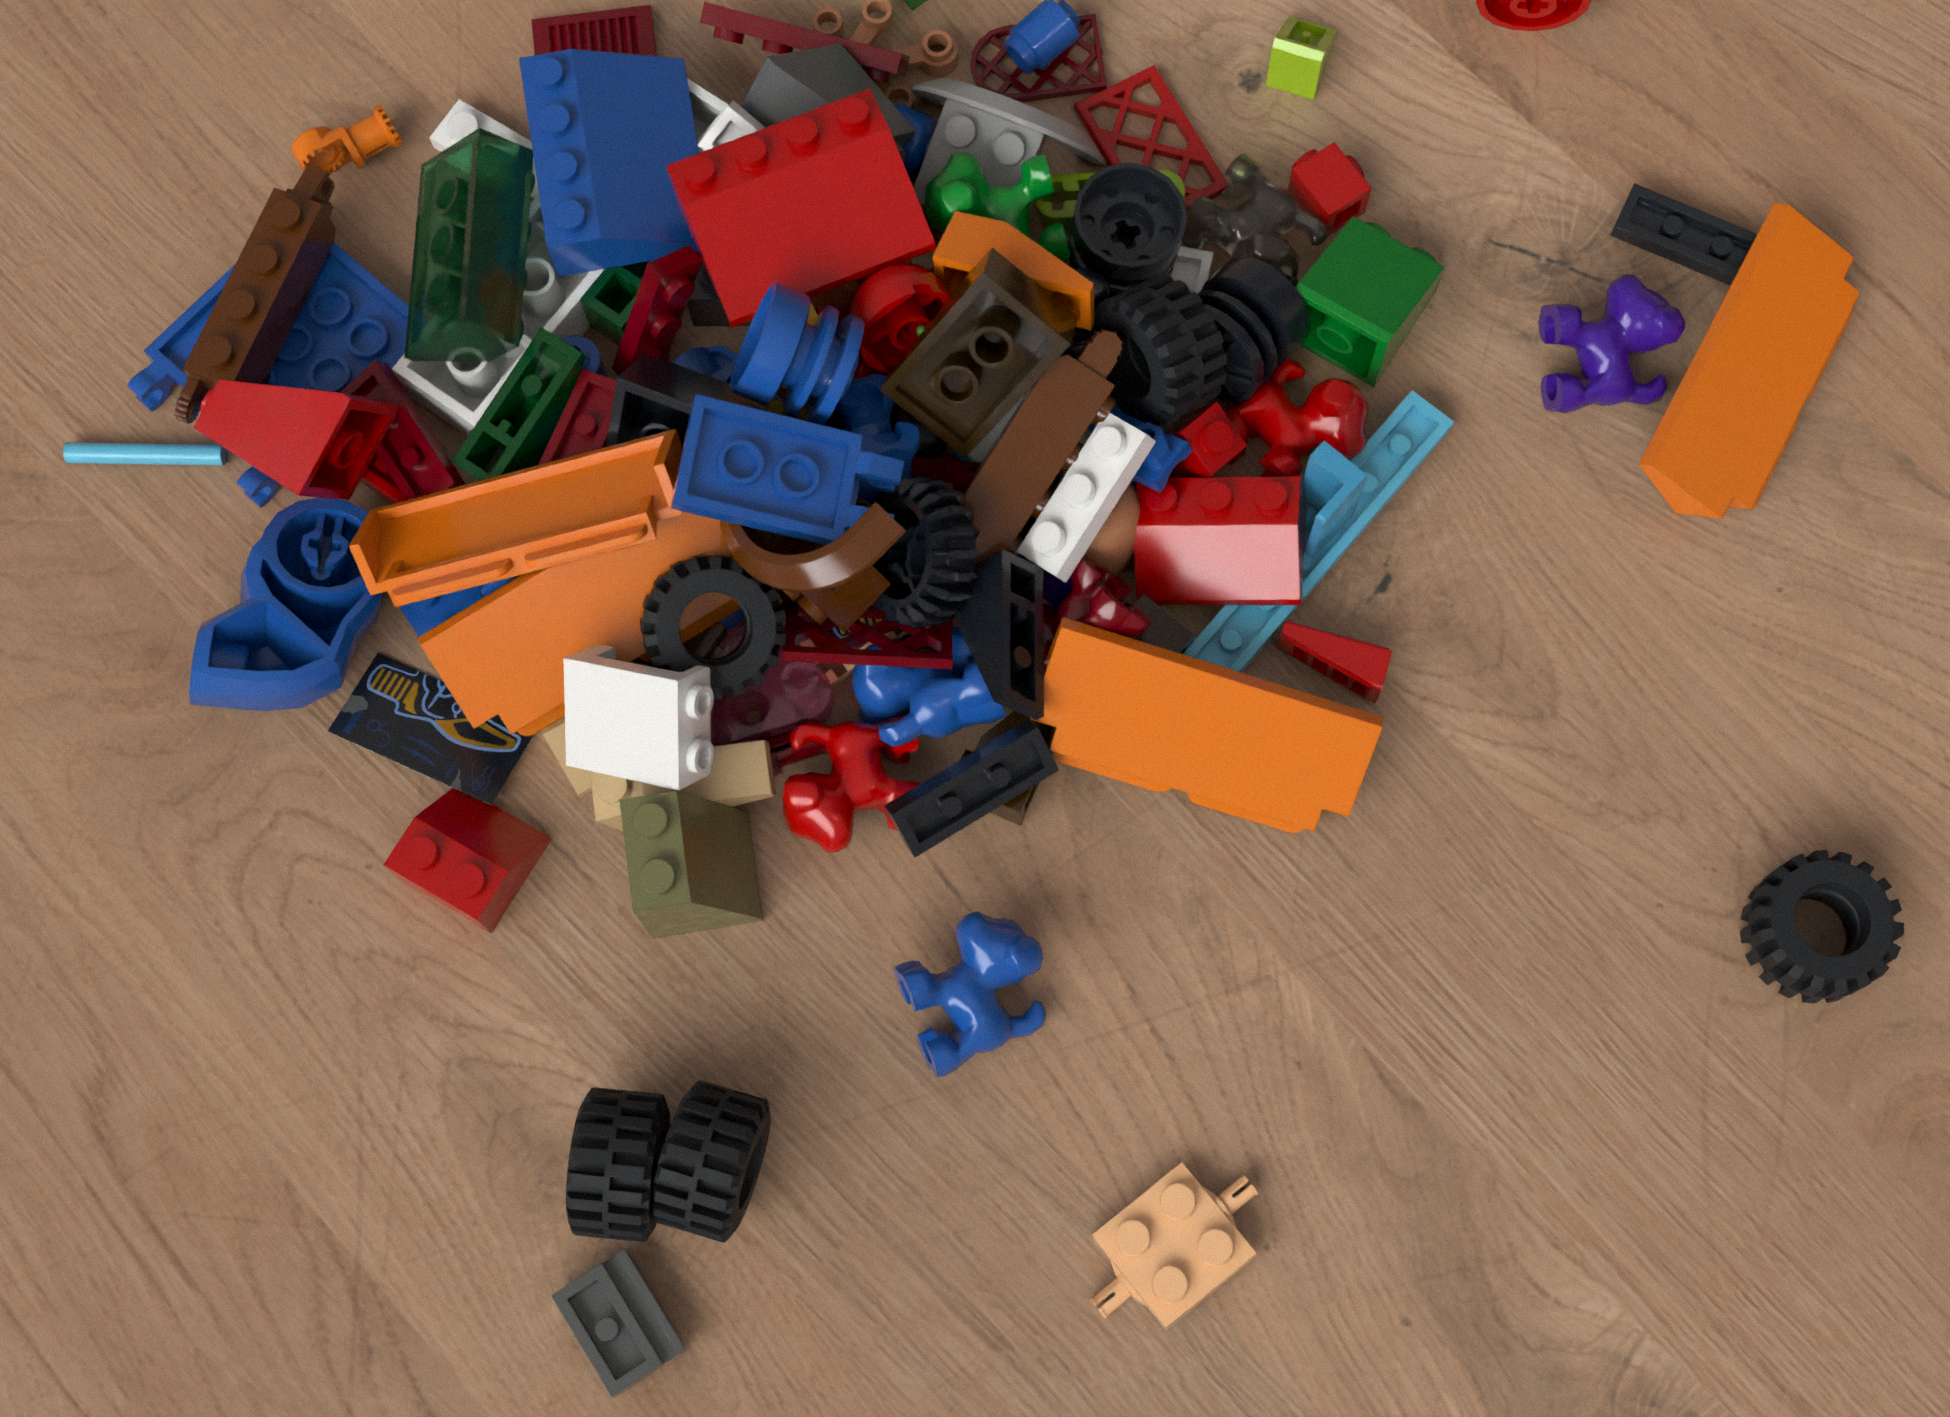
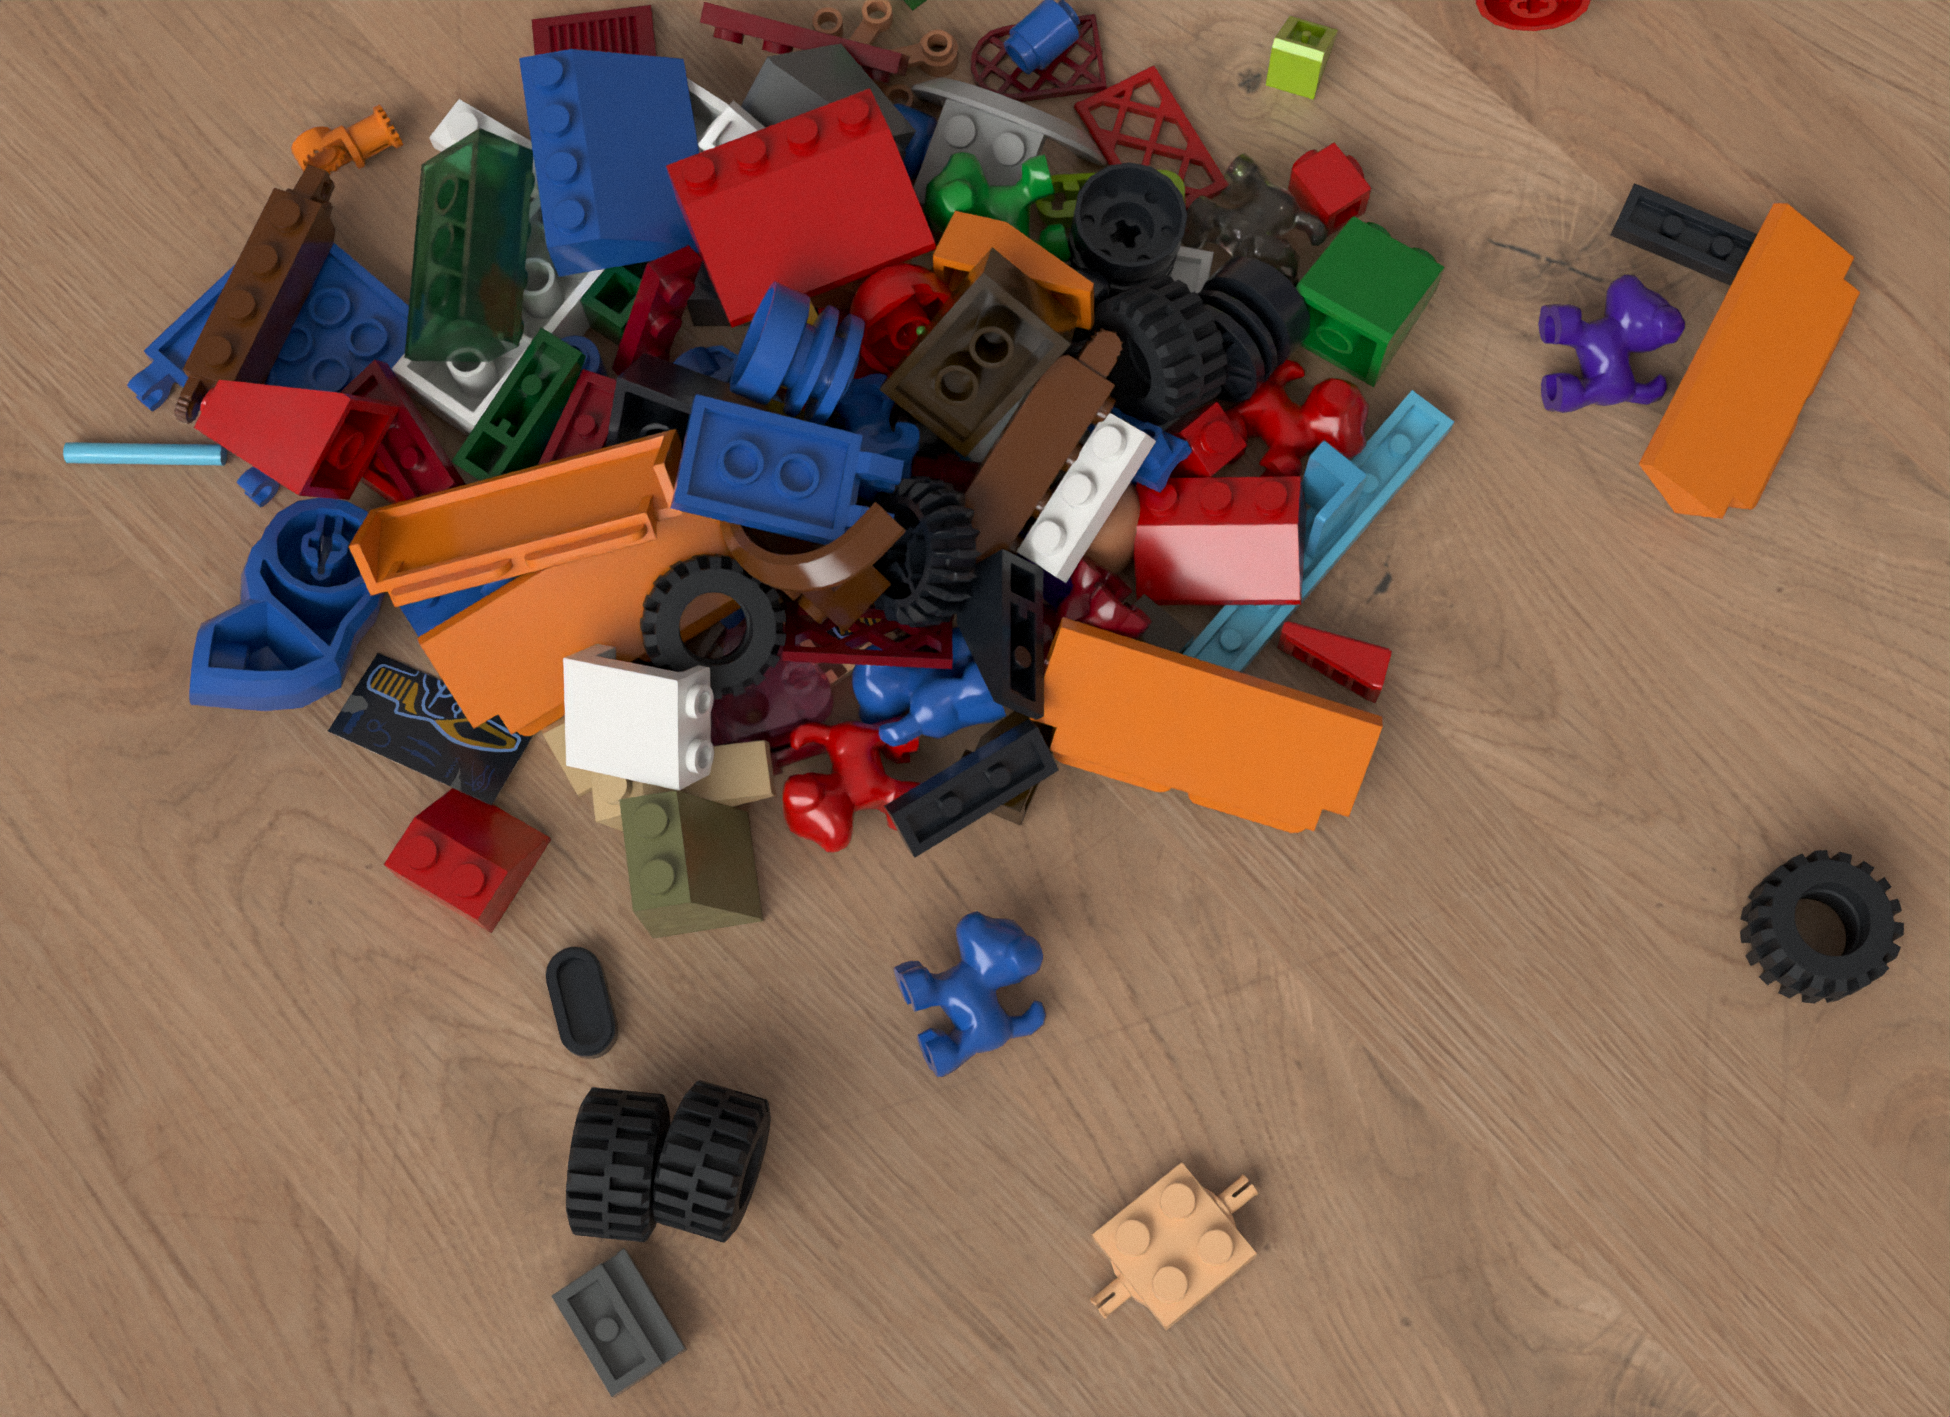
(581, 1003): none -> black tile

